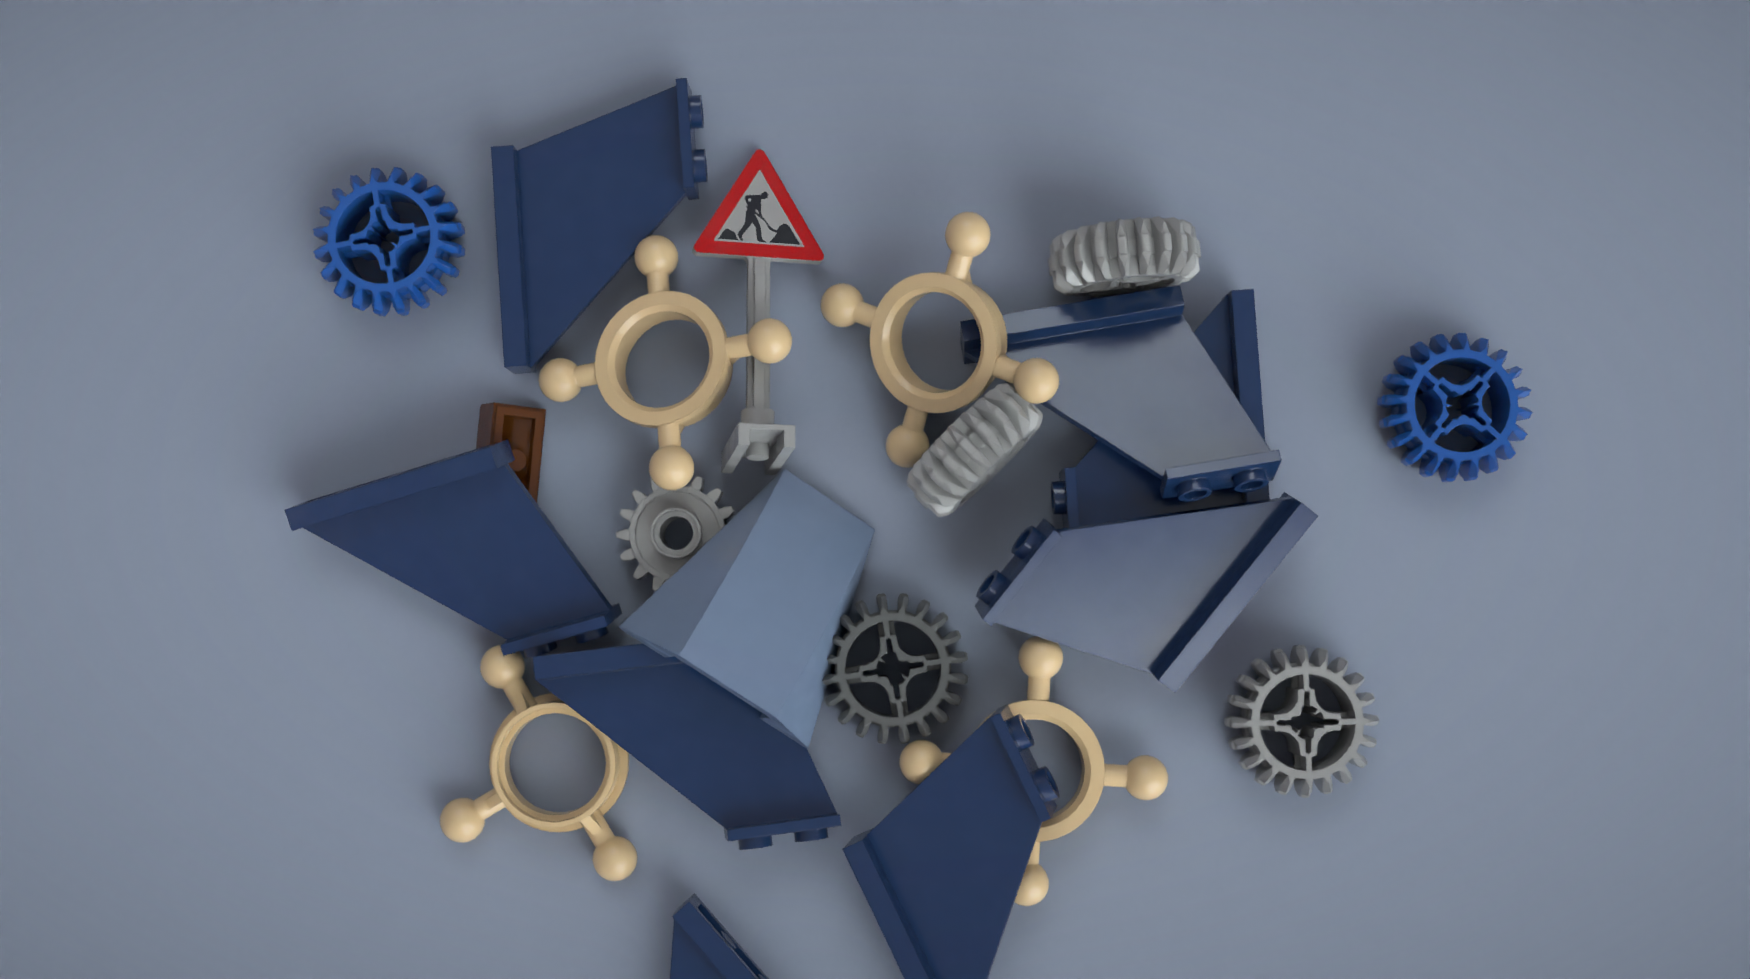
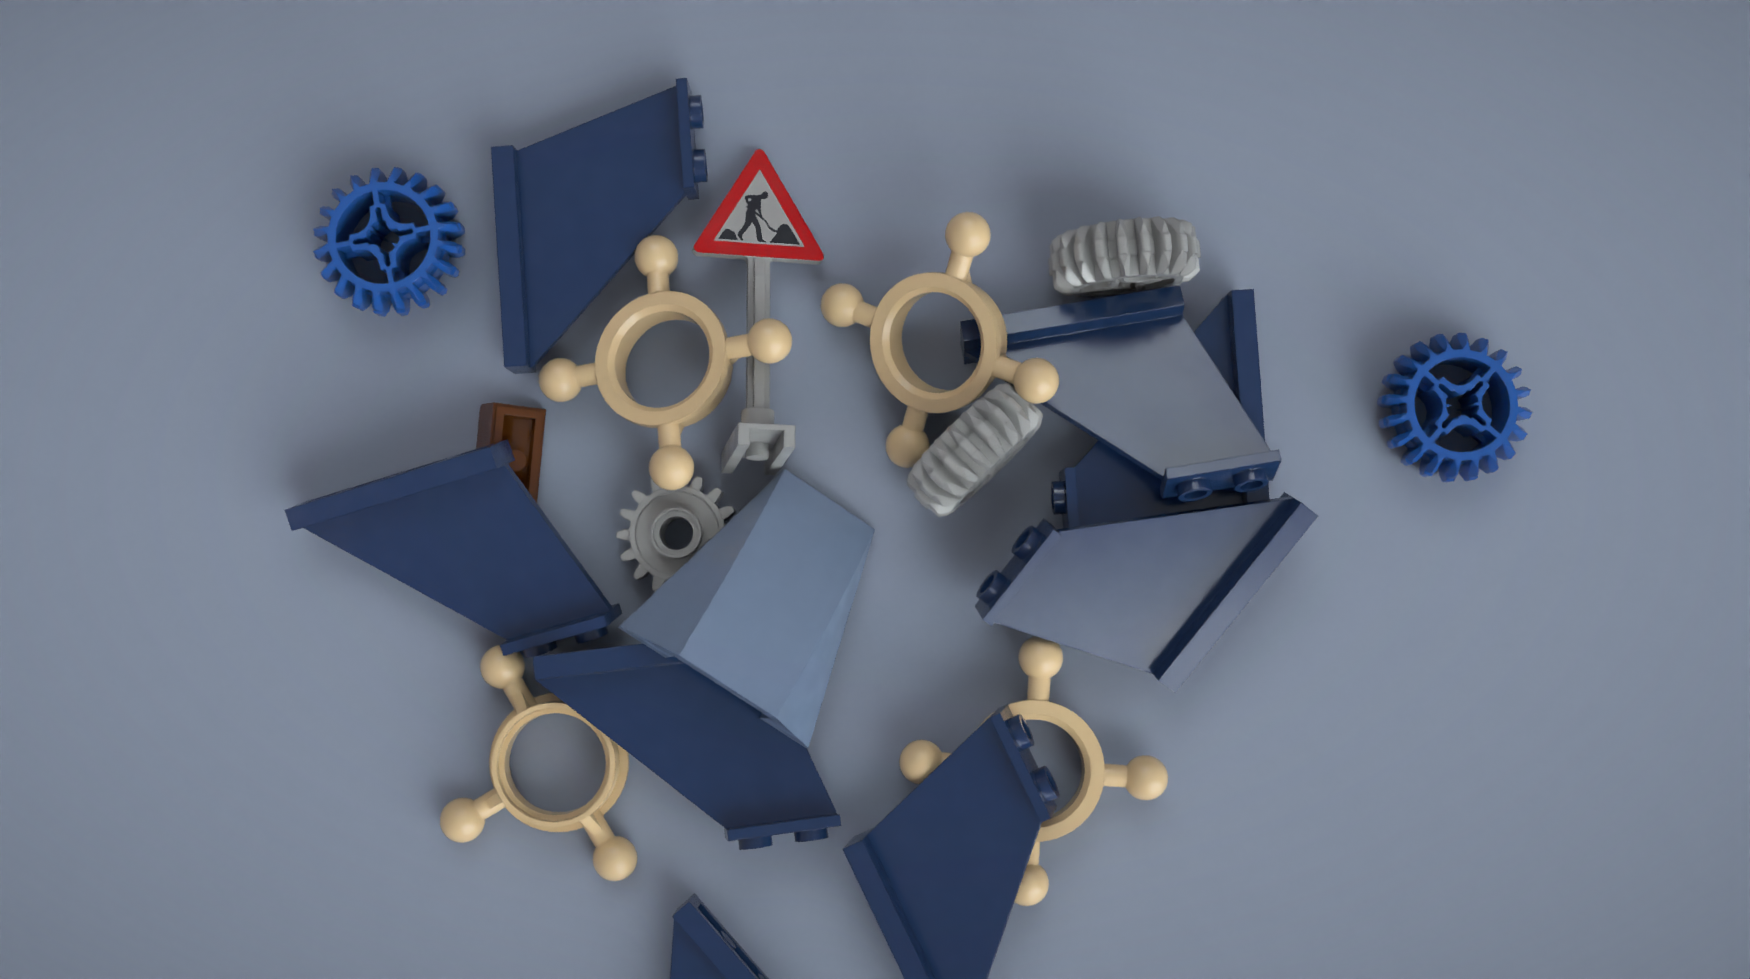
(900, 715): dark grey gear -> none
(1303, 746): light grey gear -> none

